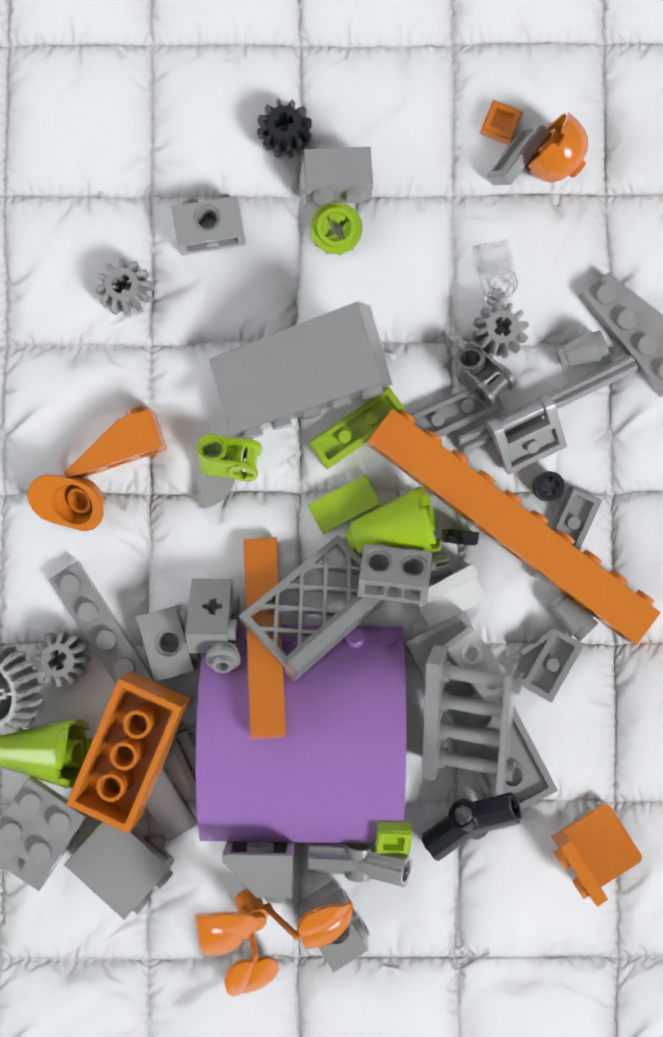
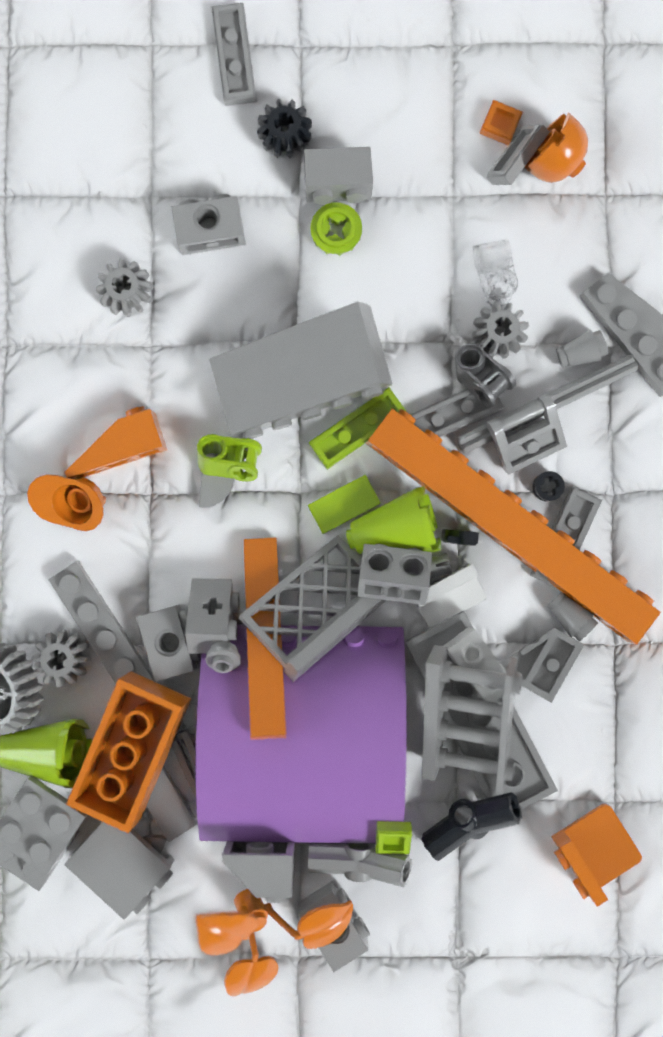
(234, 54): none -> light grey tile

